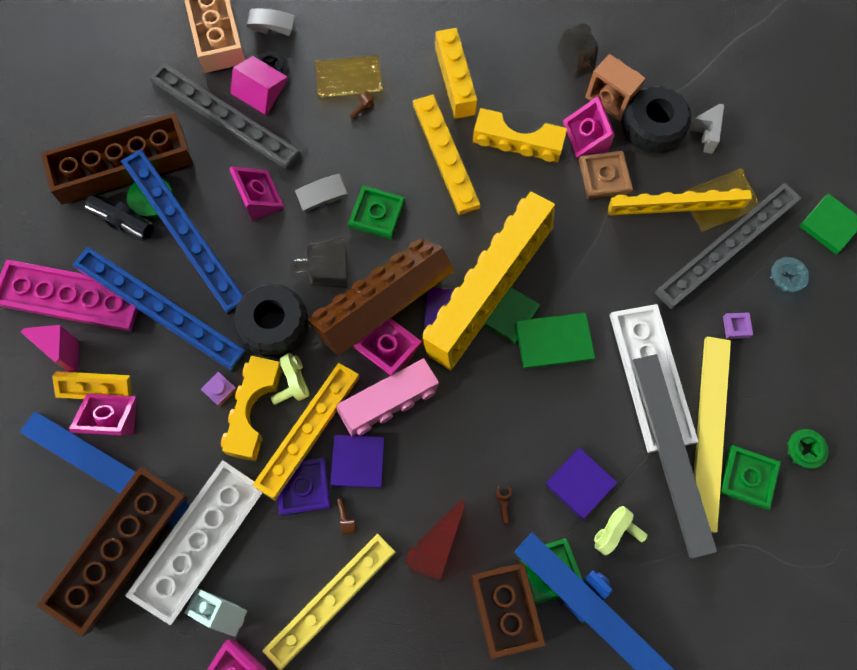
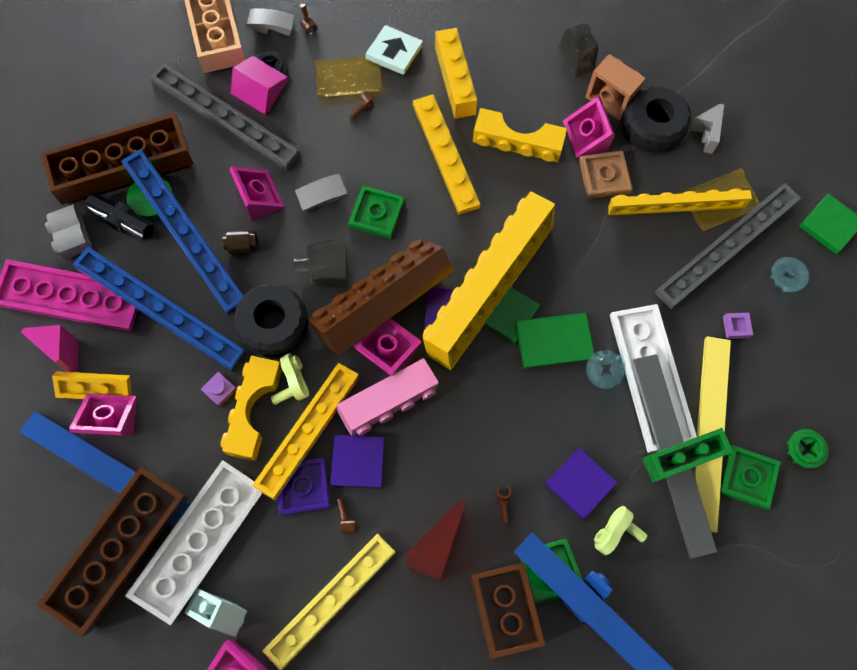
(68, 232): none -> light grey brick
(240, 241): none -> dark brown brick
(307, 22): none -> reddish brown hand
(394, 49): none -> light aqua tile
(595, 369): none -> clear light blue gear
(687, 455): none -> green brick

